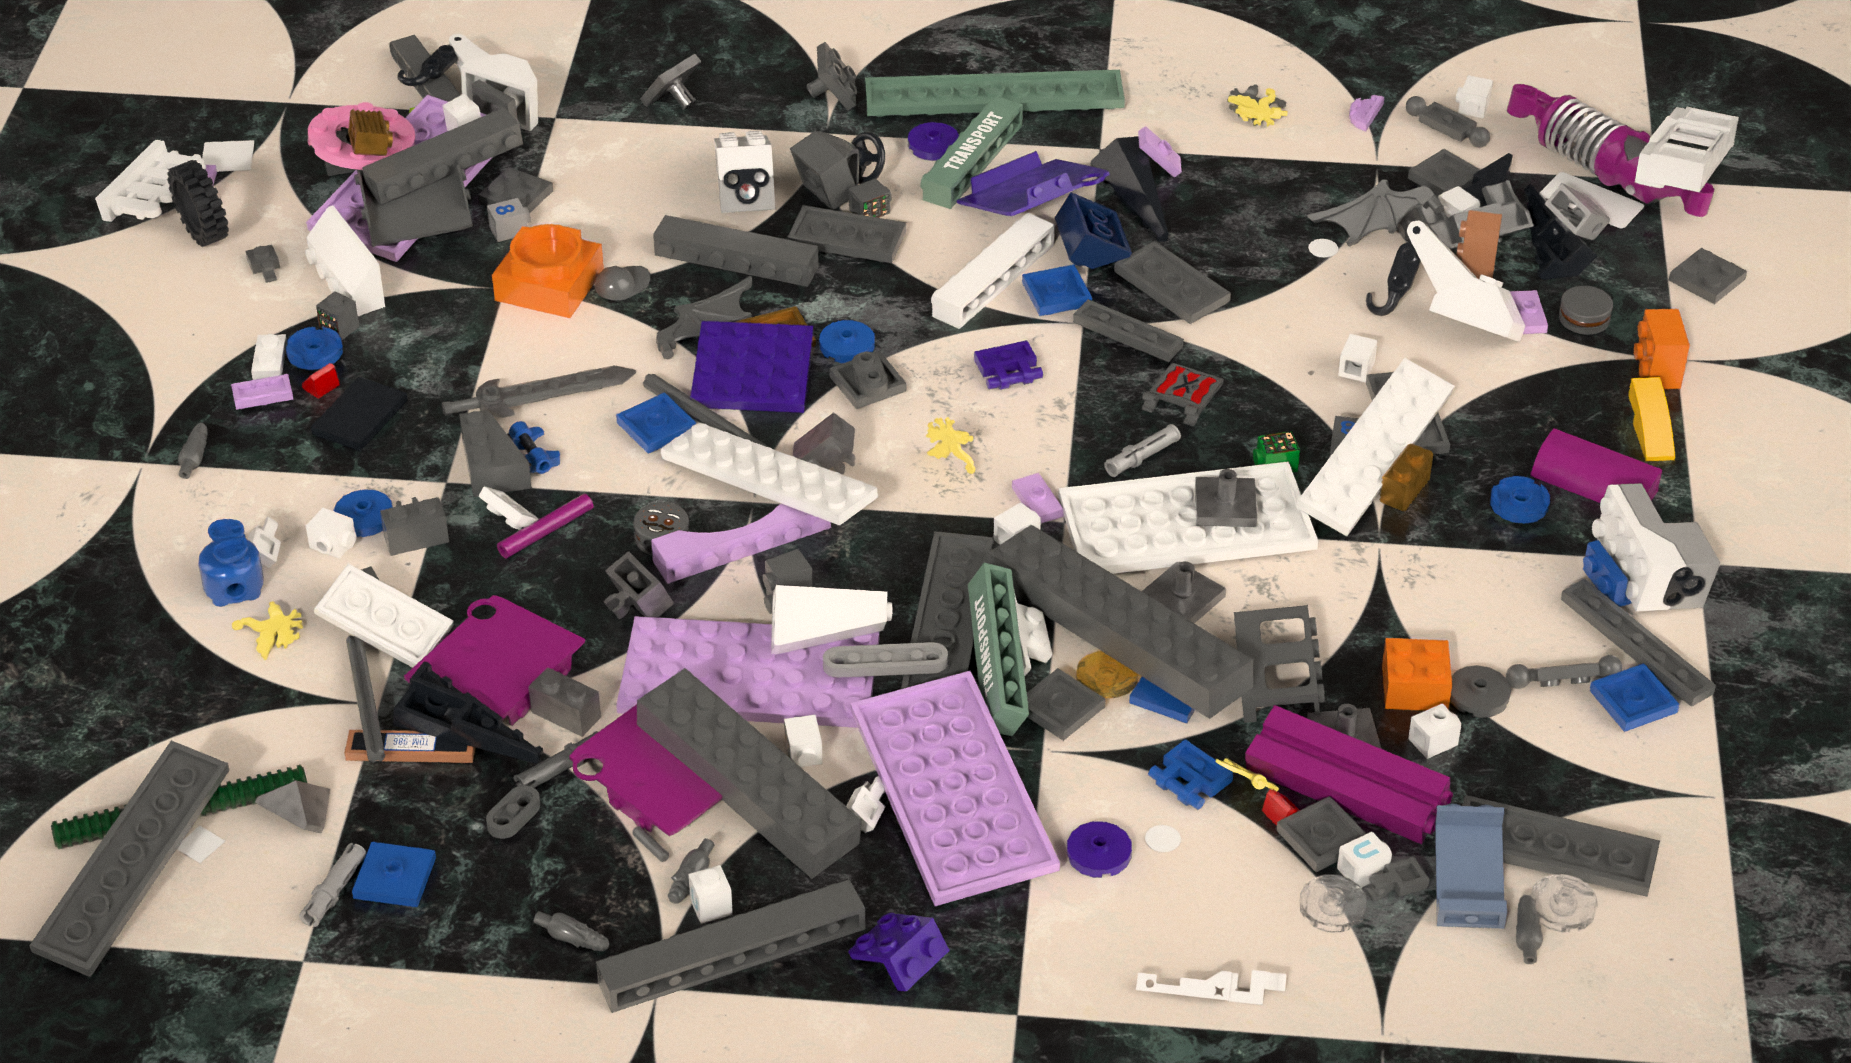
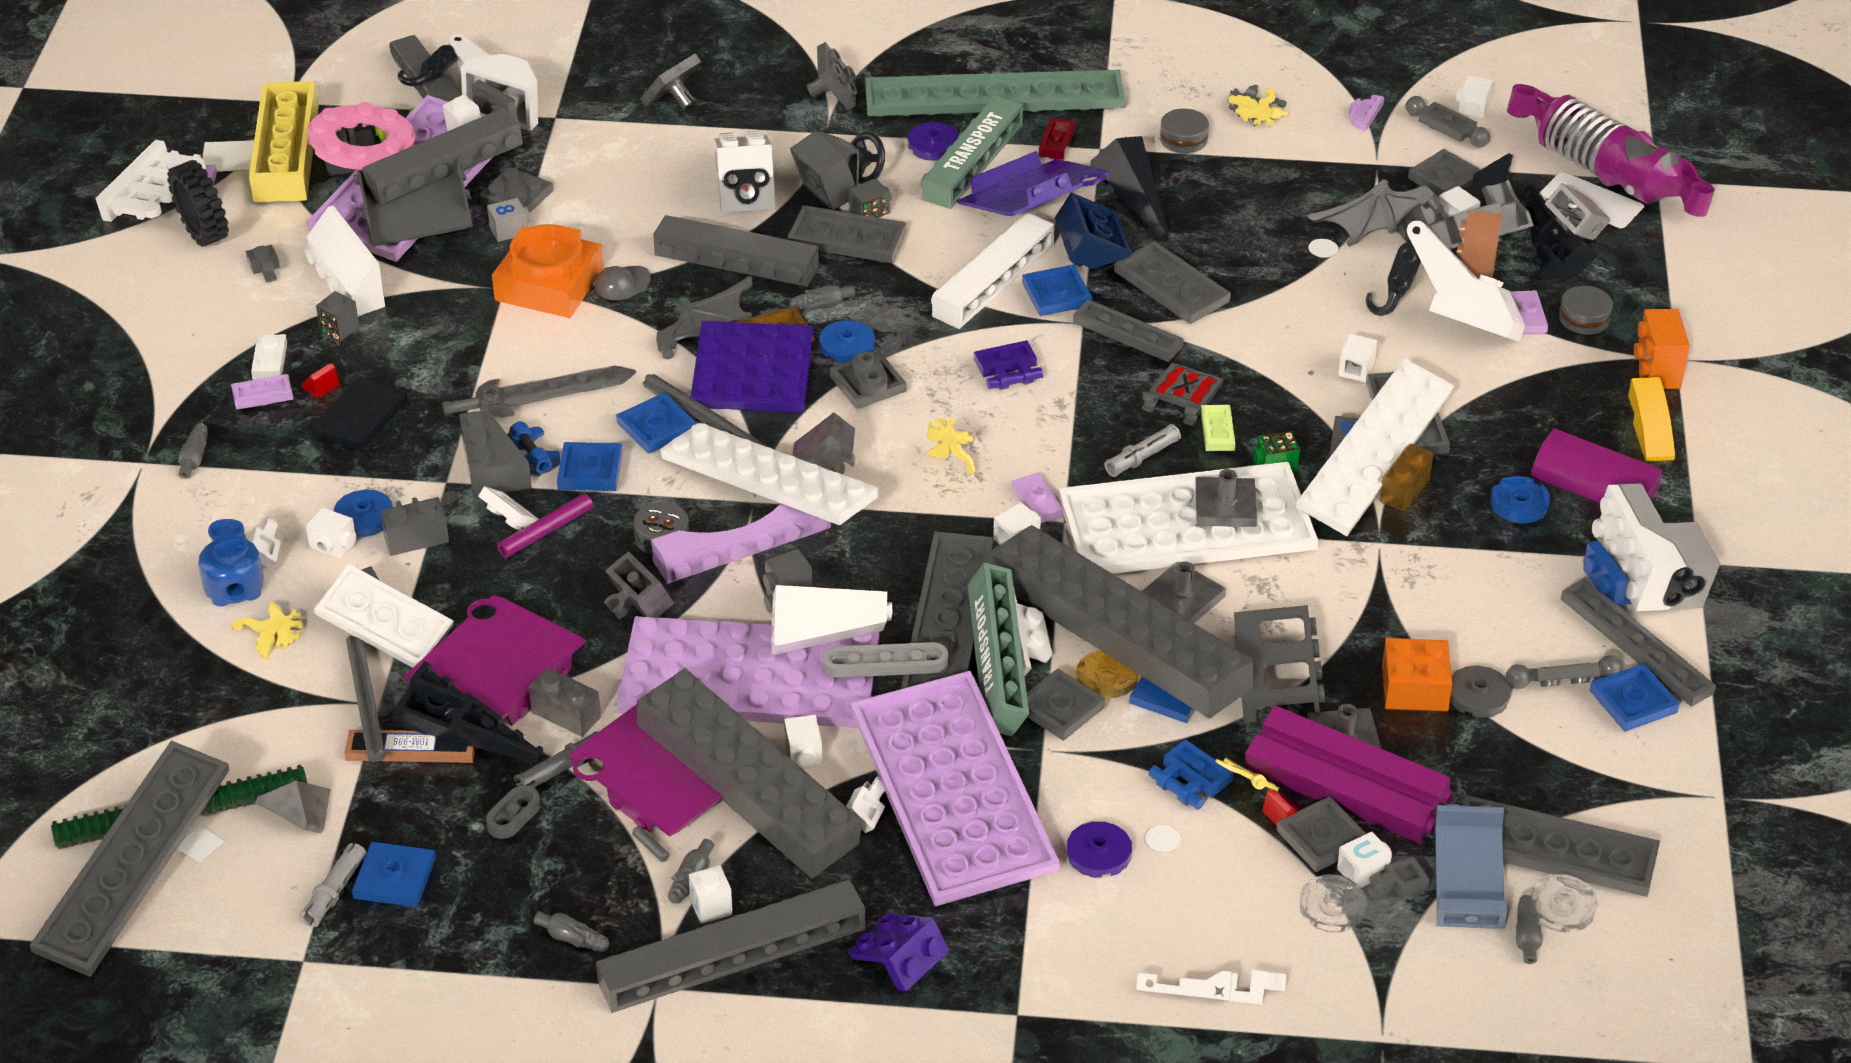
(281, 146): none -> light yellow brick
(314, 348): blue plate -> none
(369, 133): pearl gold brick -> none
(589, 466): none -> blue plate
(822, 297): none -> dark grey piece
(1057, 138): none -> dark red plate
(1159, 151): lavender plate -> none
(1184, 130): none -> dark grey head
(1217, 428): none -> yellowish green plate
(1434, 731): white brick -> none
(1681, 165): white piece -> none
(1707, 275): dark grey plate -> none

